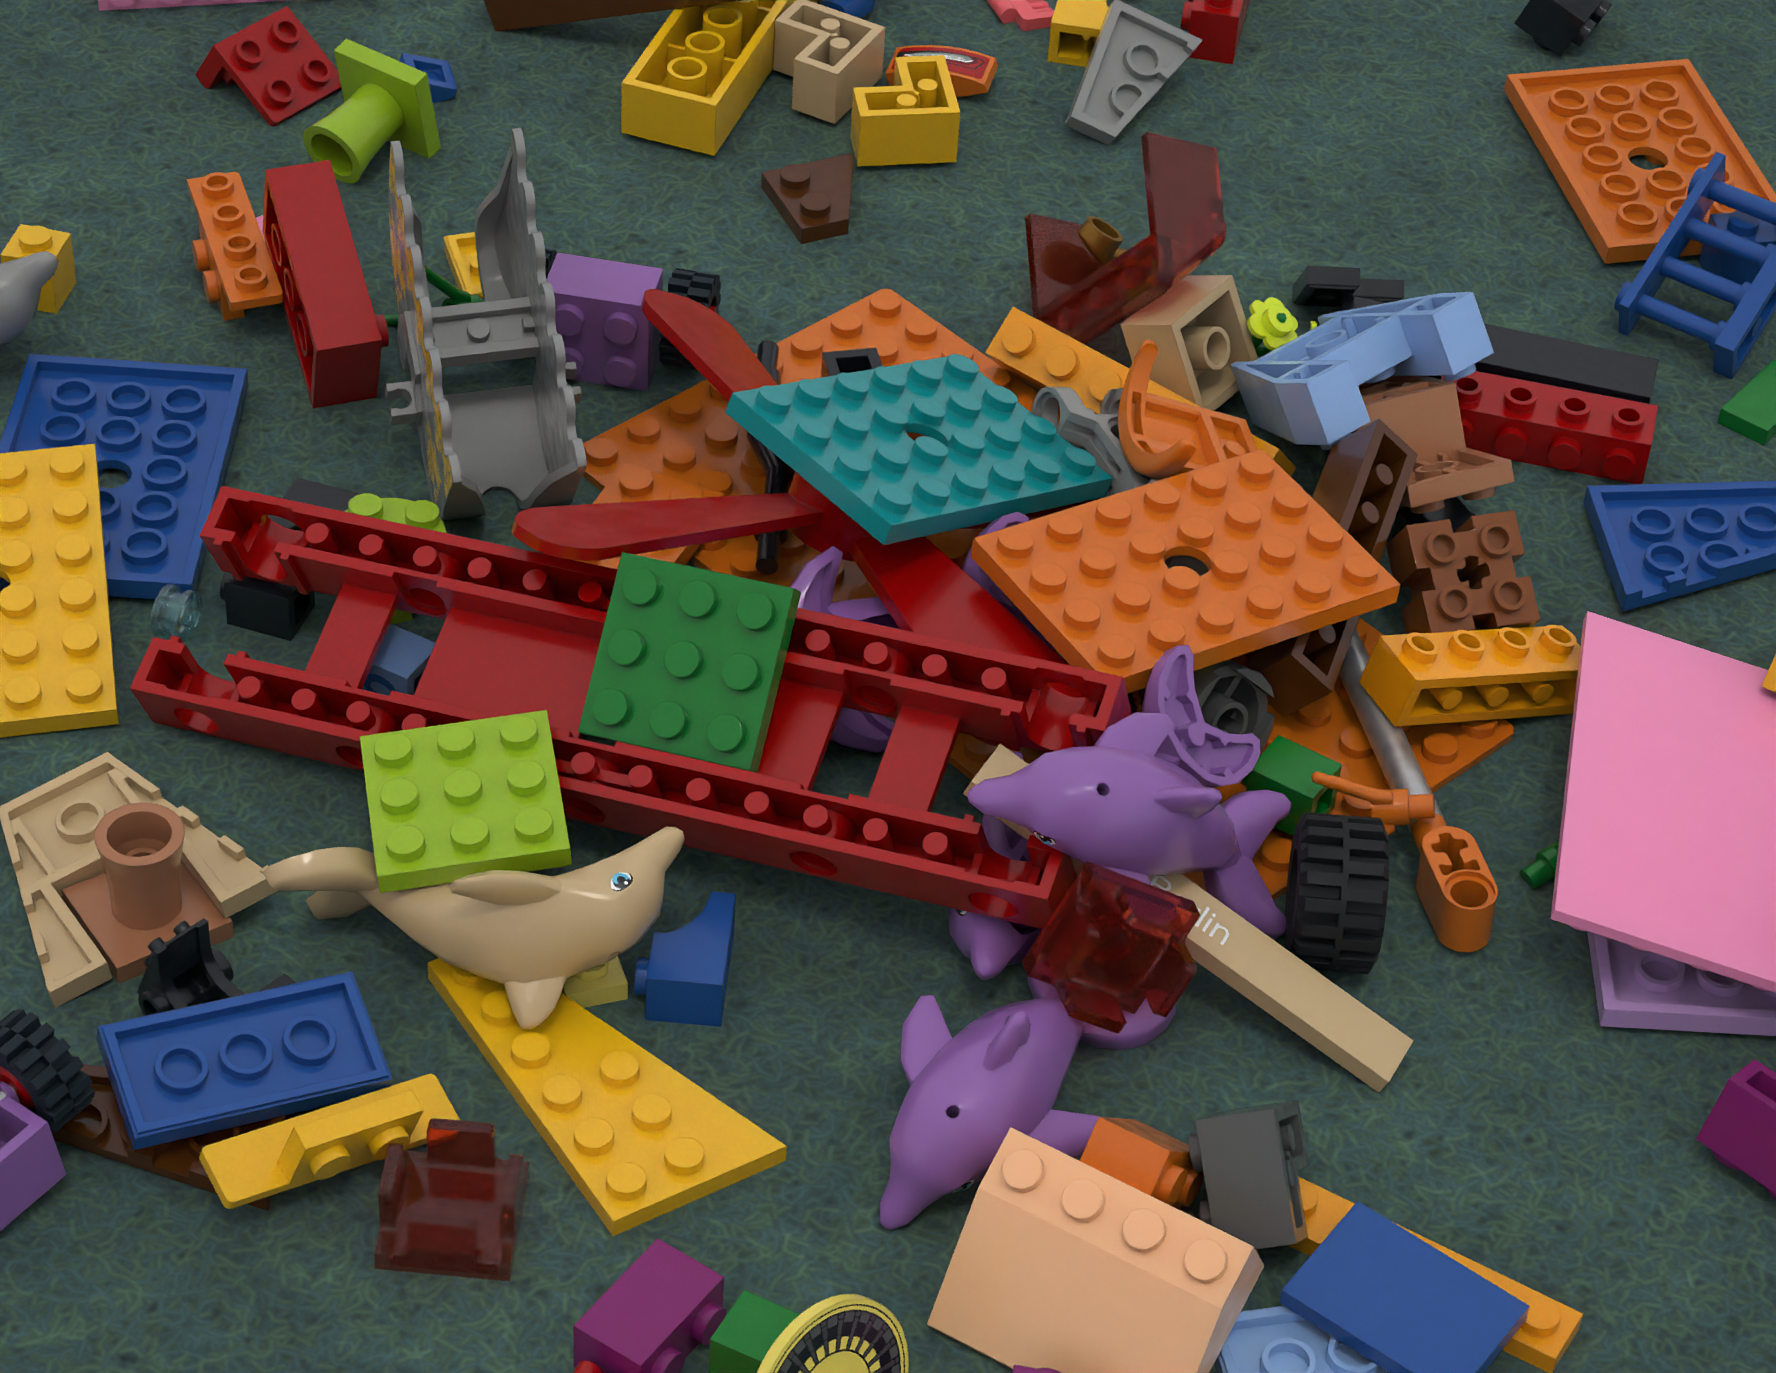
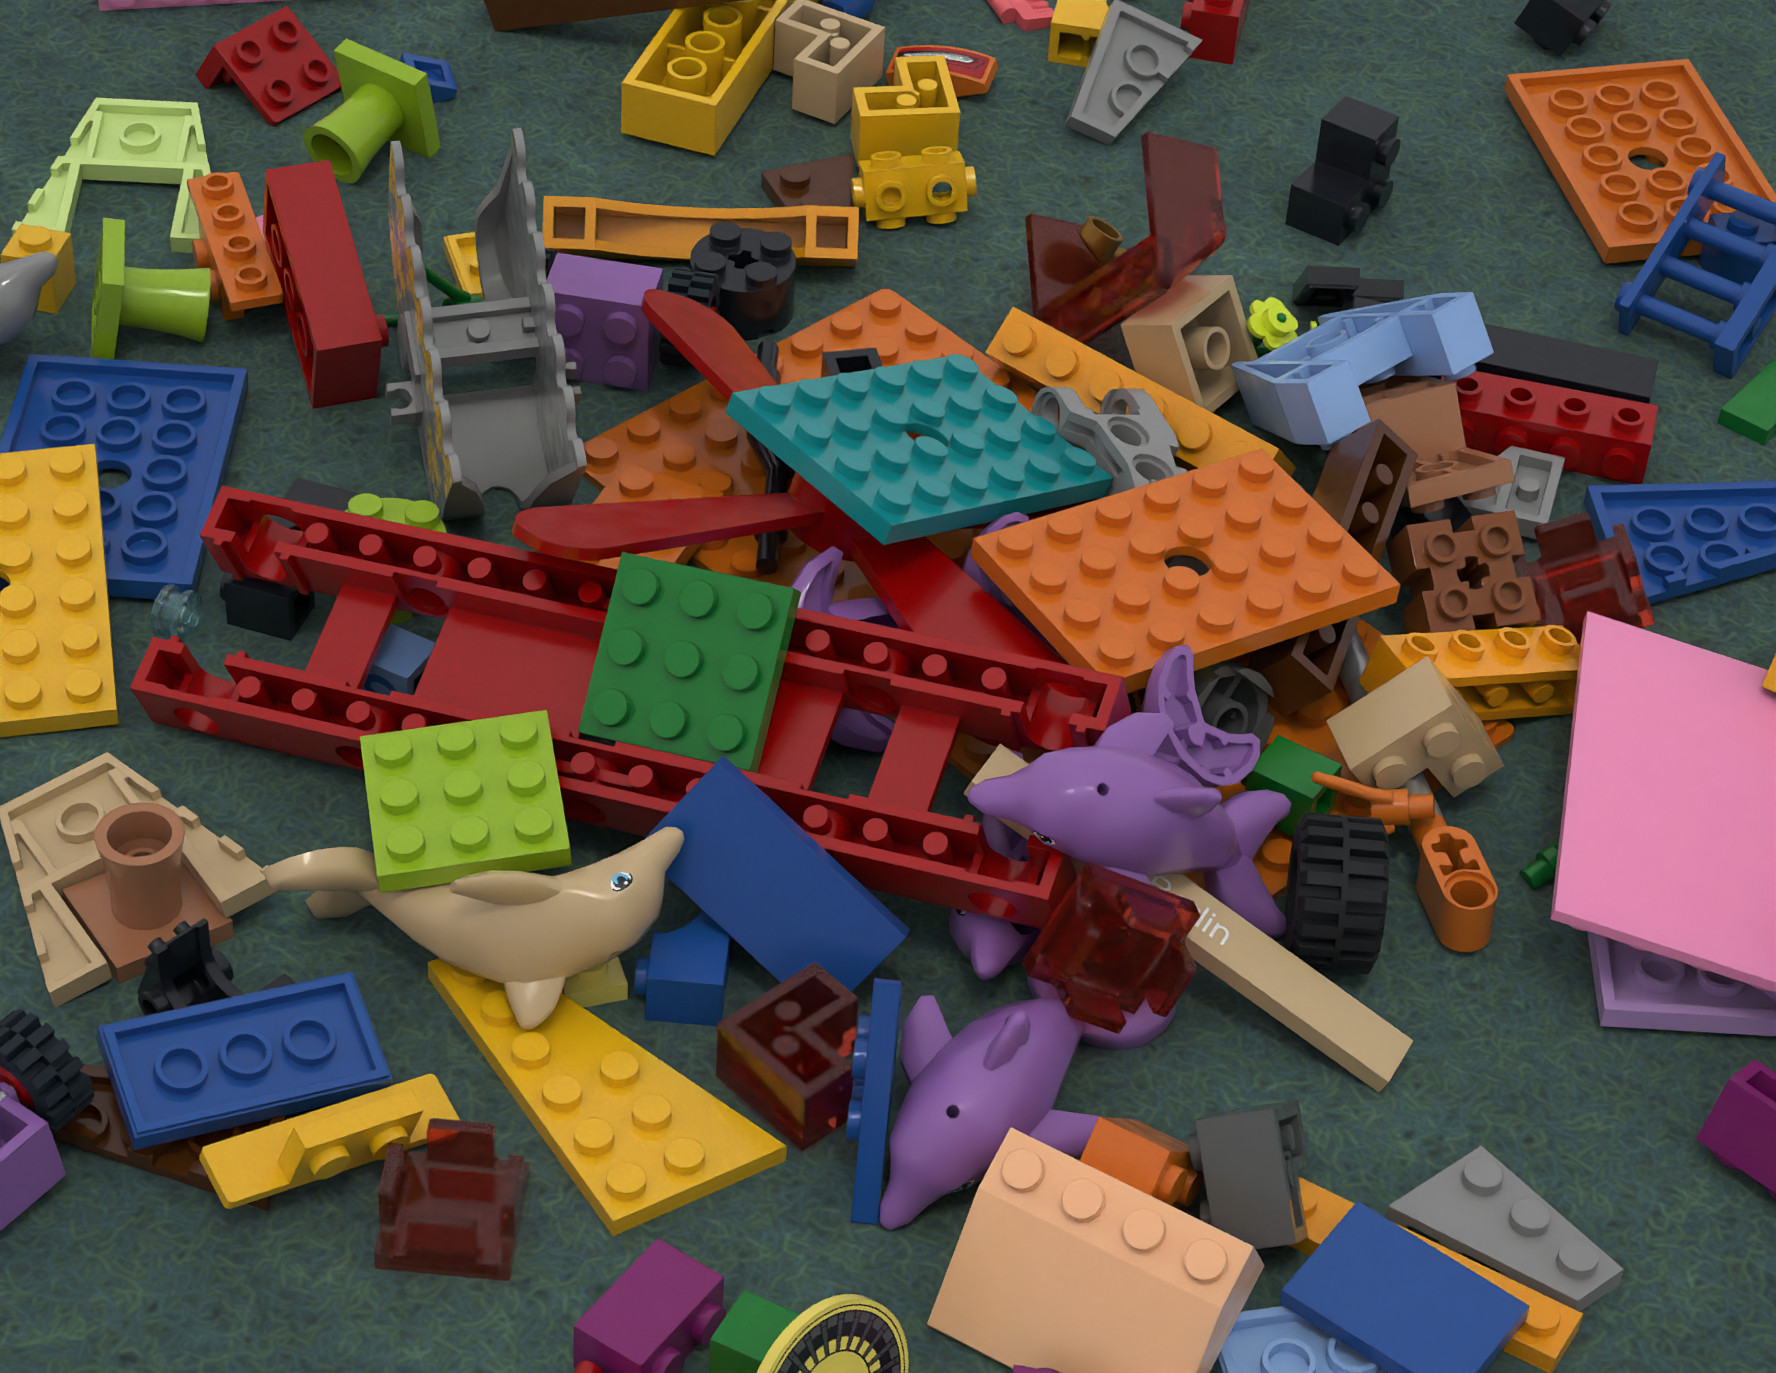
(128, 144): none -> yellowish green wing
(141, 297): none -> lime plant
(669, 233): none -> light orange arch
(754, 275): none -> black brick
(775, 883): none -> blue tile
(790, 1053): none -> clear red brick
(872, 1095): none -> blue wing
(902, 187): none -> yellow brick
(1169, 435): orange piece -> none
(1348, 174): none -> black brick
(1415, 726): none -> tan brick
(1502, 1222): none -> light grey wing
(1530, 495): none -> light grey wing
(1585, 575): none -> clear red panel

